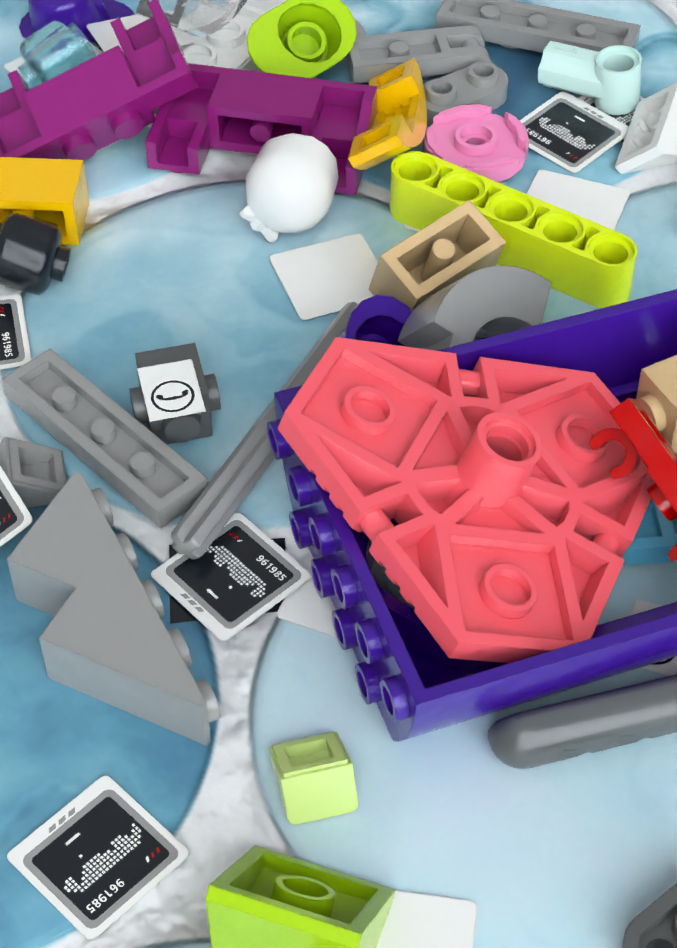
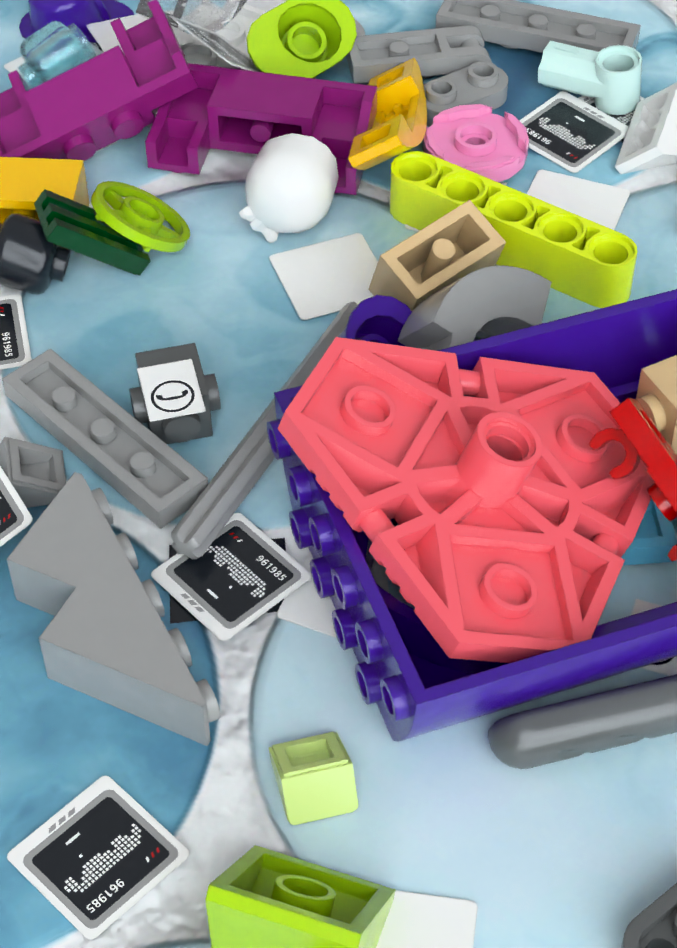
(78, 230): none -> dark green tile
(139, 216): none -> lime wheel
(219, 45): none -> sticker

